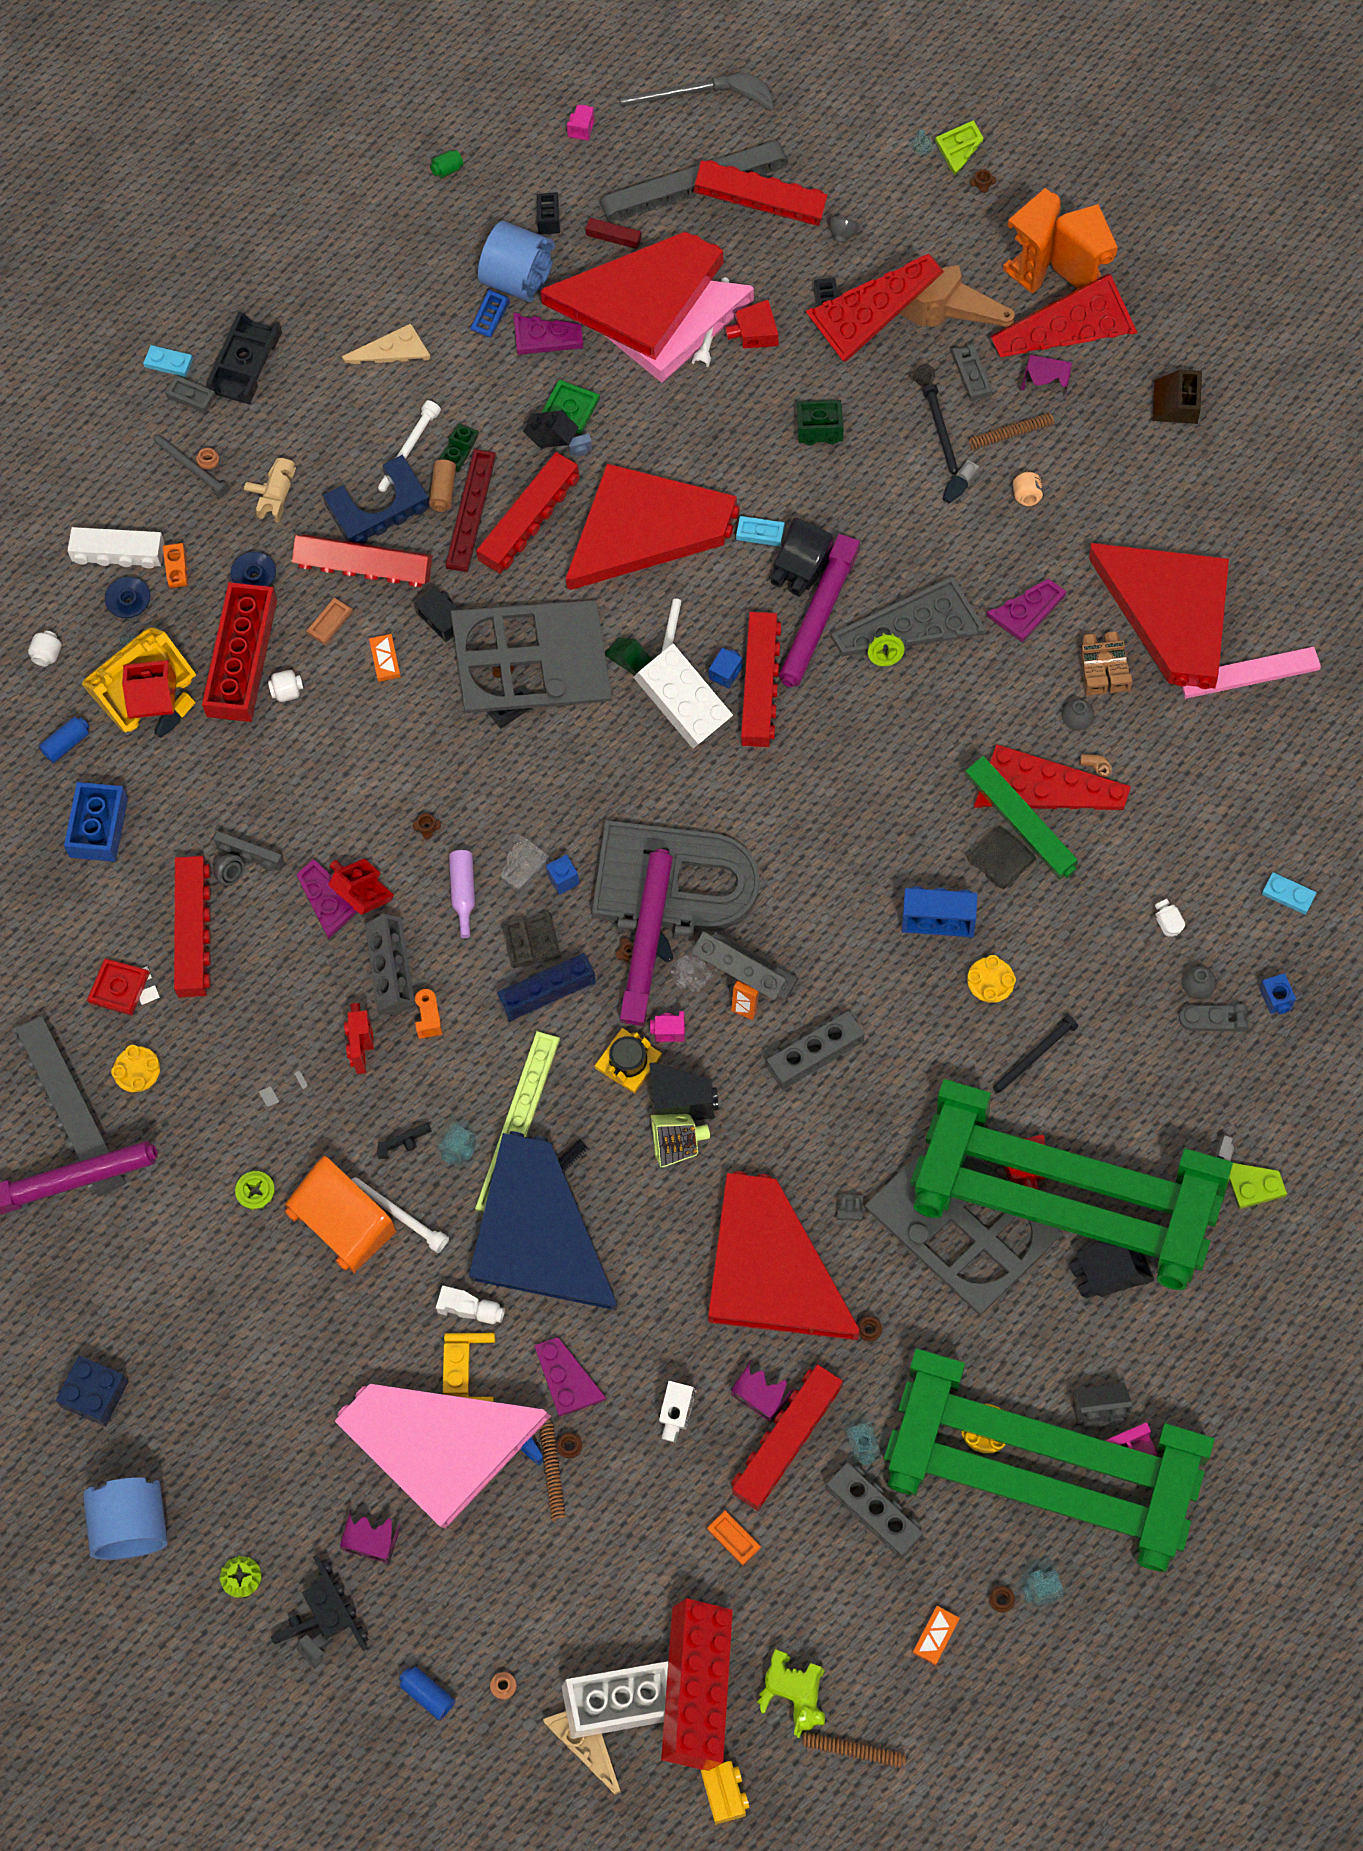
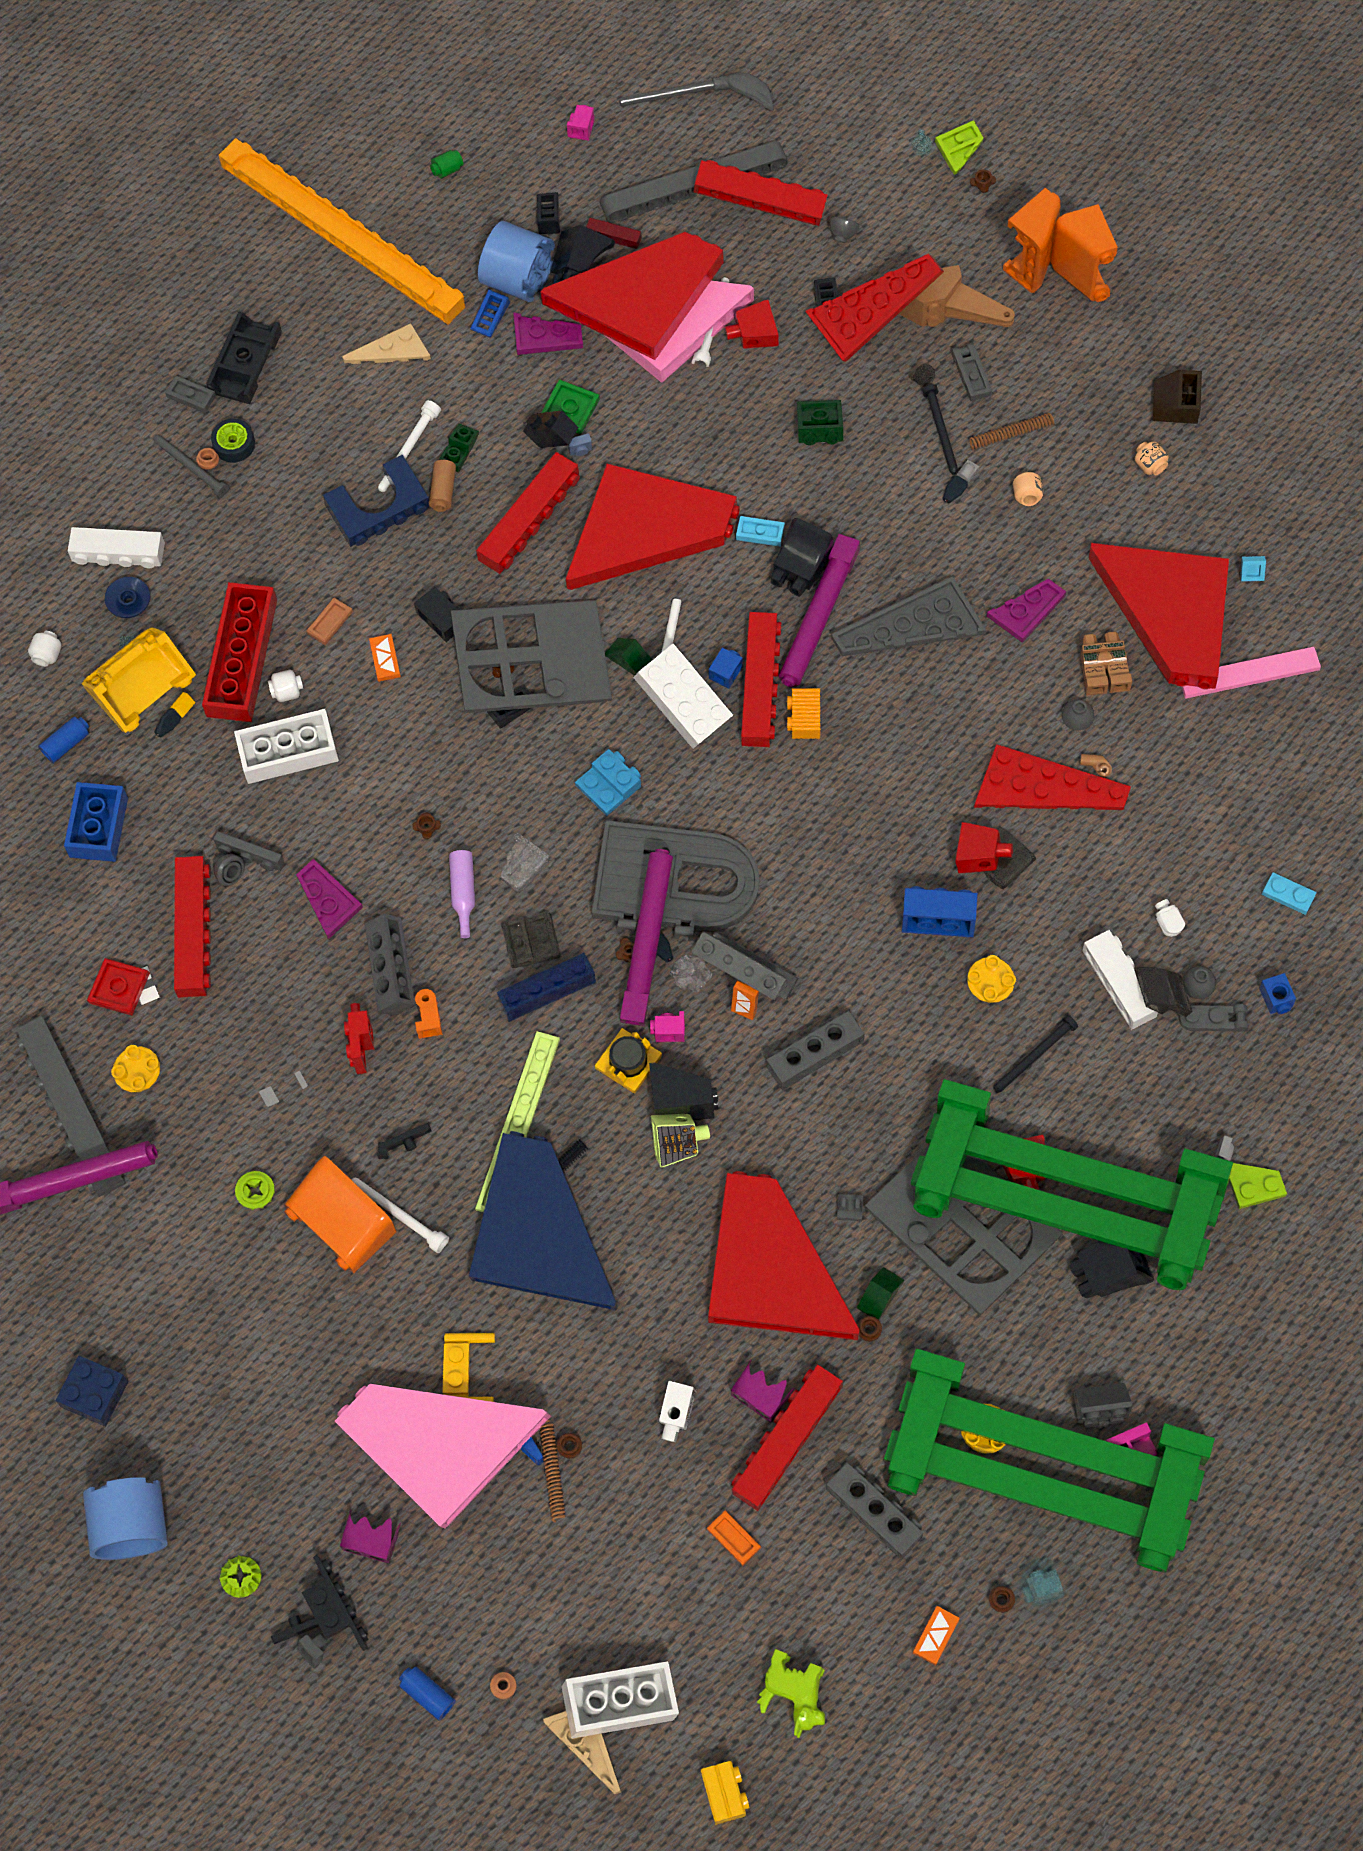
(149, 689): red slope -> none
(168, 361): medium azure plate -> none
(176, 565): orange leg -> none
(239, 432): none -> wheel
(250, 564): dark blue dish -> none
(274, 490): tan piece -> none
(286, 746): none -> white brick
(342, 231): none -> light orange brick
(359, 885): red plate -> none
(362, 559): brick -> none
(457, 1145): clear light blue brick -> none
(468, 1306): white piece -> none
(470, 510): dark red tile -> none
(562, 874): blue brick -> none
(566, 1379): magenta wing -> none
(577, 251): none -> black hips
(609, 781): none -> dark azure plate
(697, 1685): red brick -> none
(805, 713): none -> light orange brick
(856, 1750): medium nougat piece -> none
(863, 1443): clear light blue brick -> none
(880, 1293): none -> dark green slope
(894, 652): lime gear -> none
(980, 849): none -> red torso
(1022, 818): green brick -> none
(1046, 370): magenta piece -> none
(1077, 318): red wing -> none
(1118, 977): none -> white brick
(1151, 458): none -> light nougat head
(1163, 990): none -> clear smoke slope
(1253, 568): none -> medium azure tile

